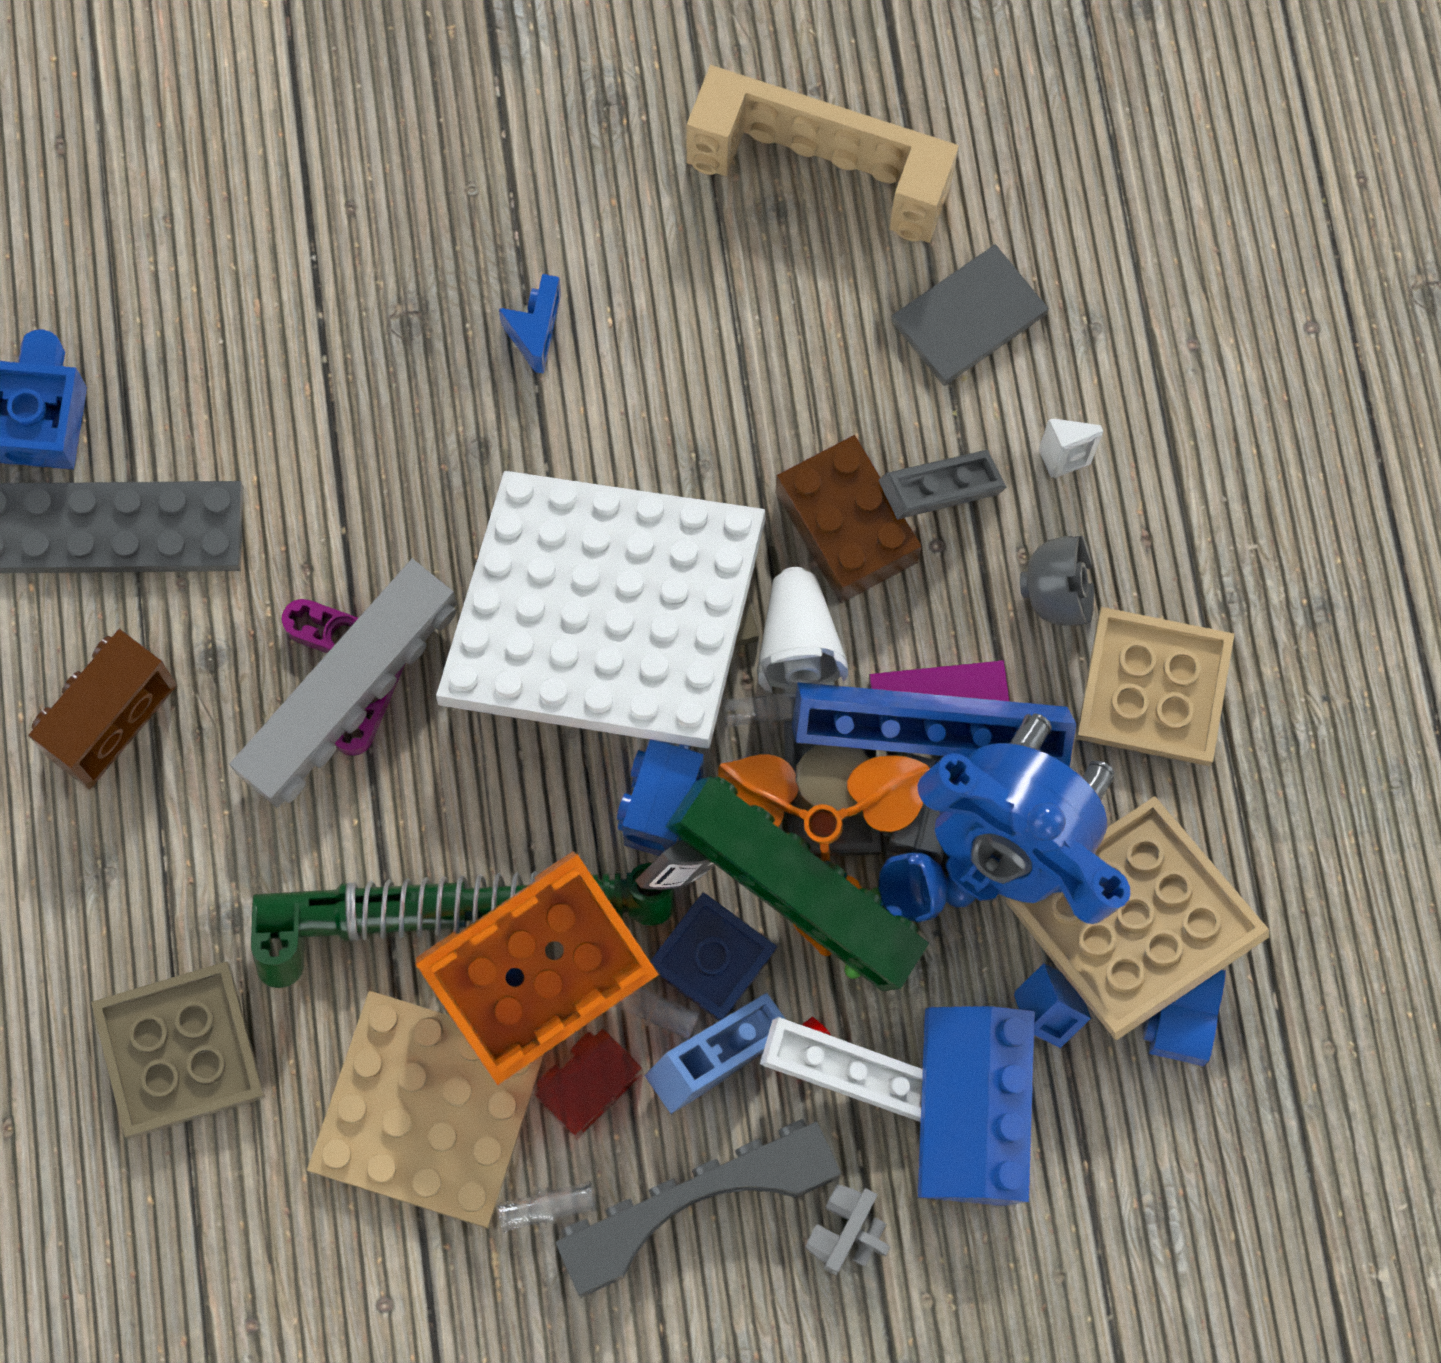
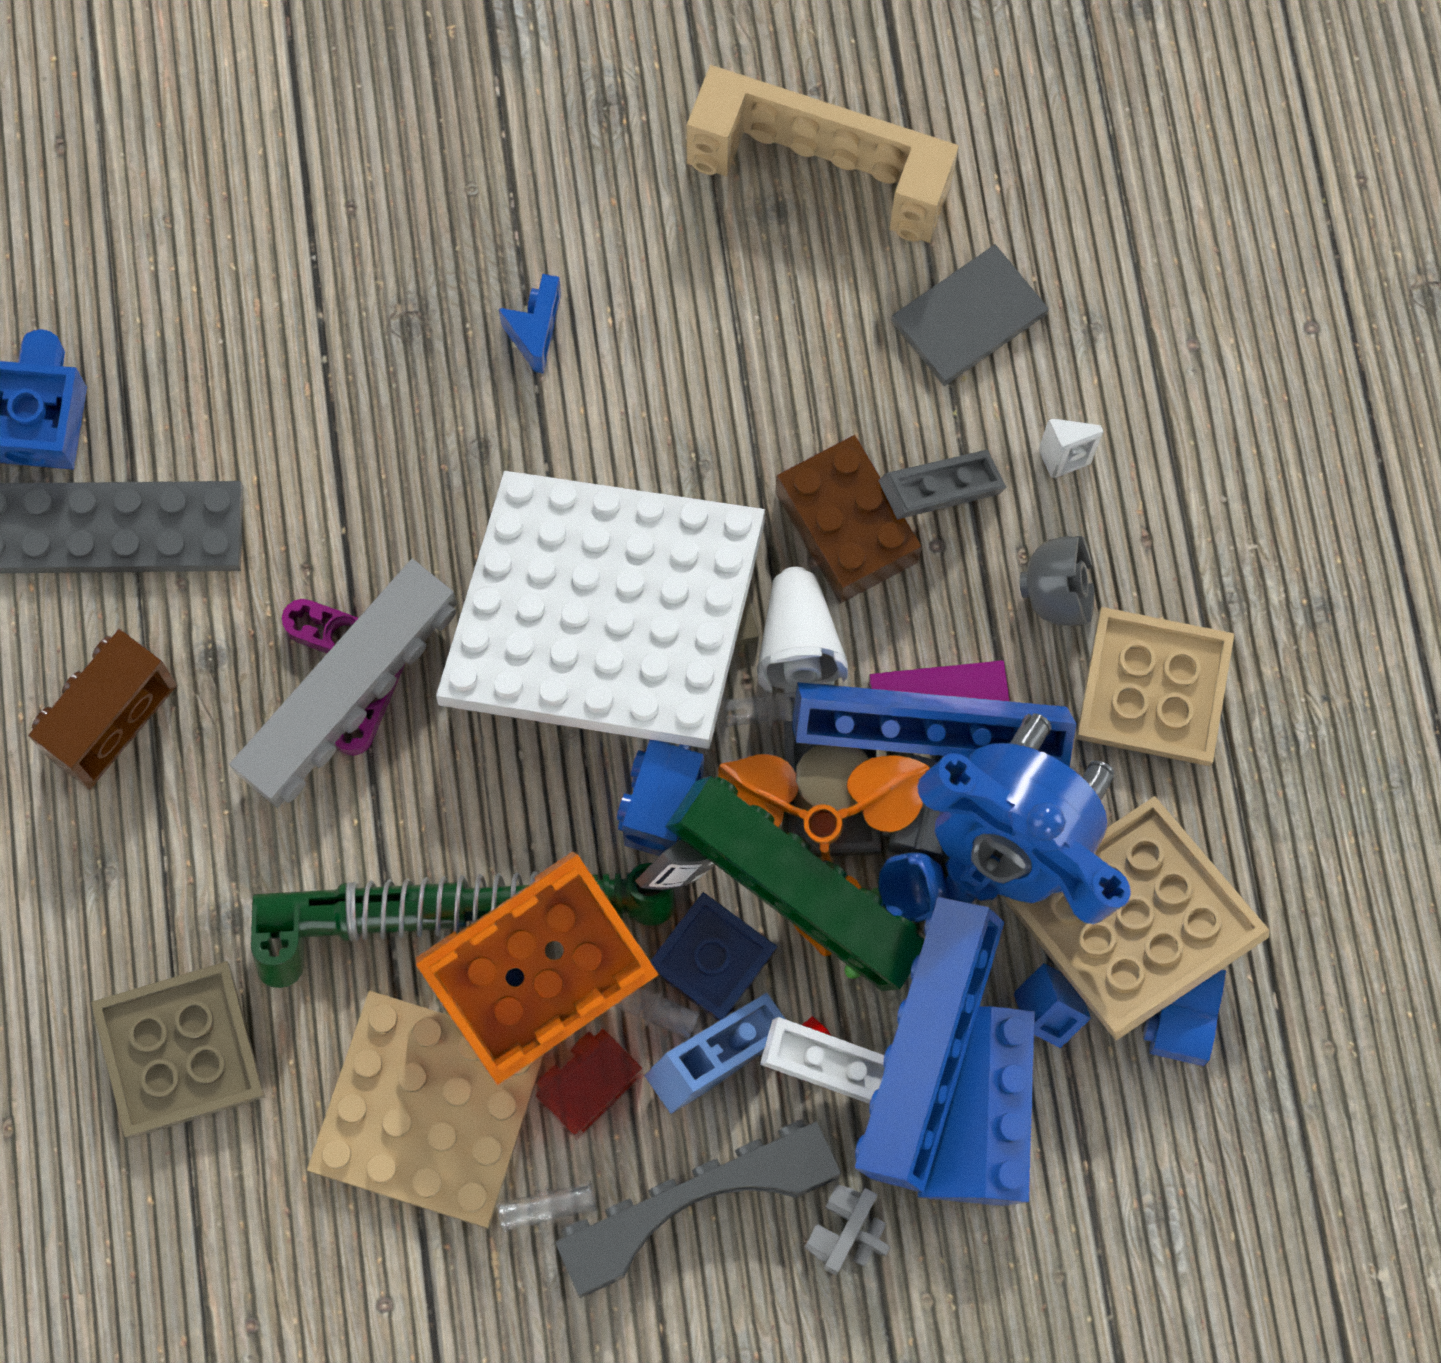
(929, 1044): none -> blue brick

